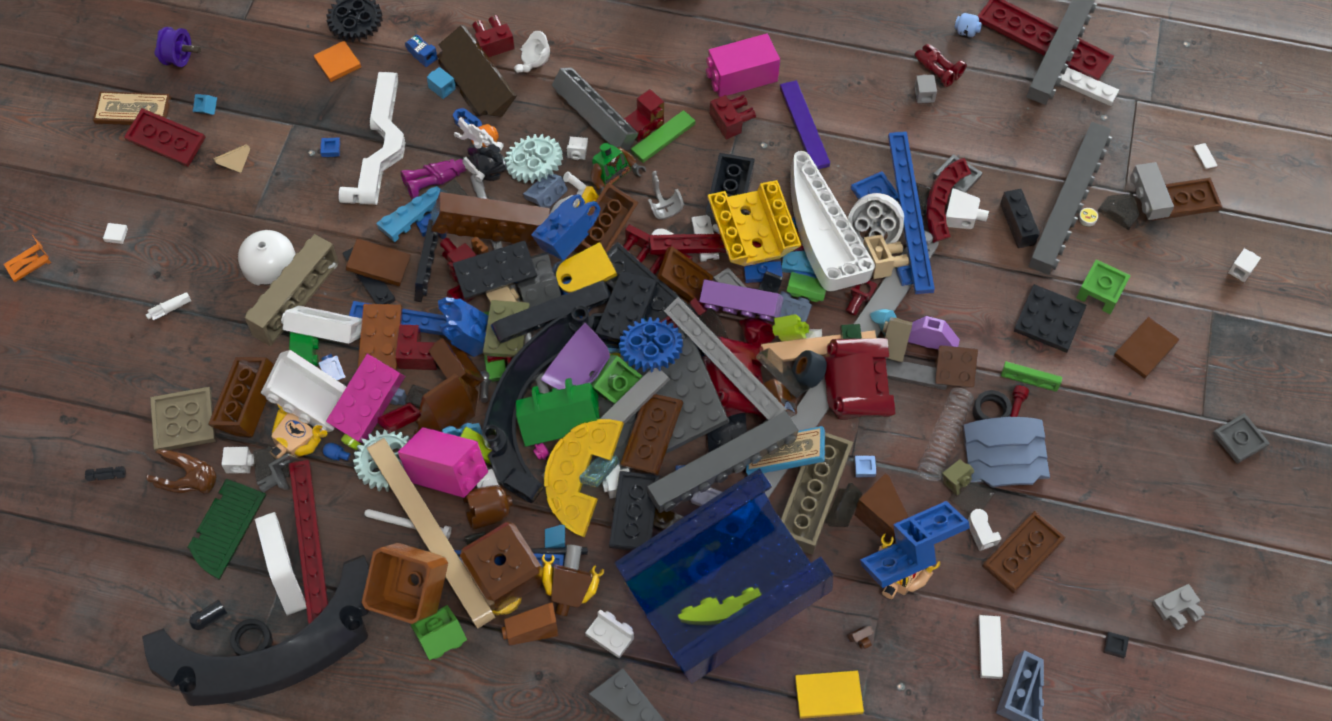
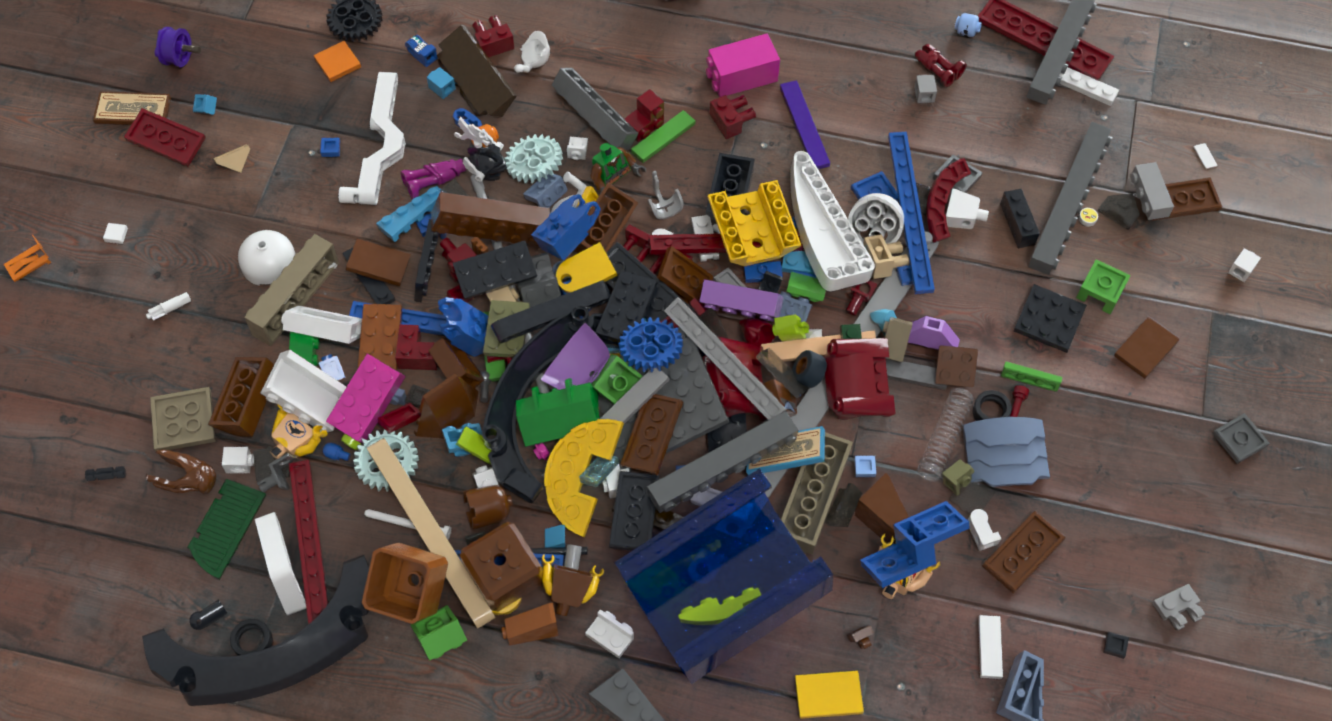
(443, 462): dark pink brick -> none

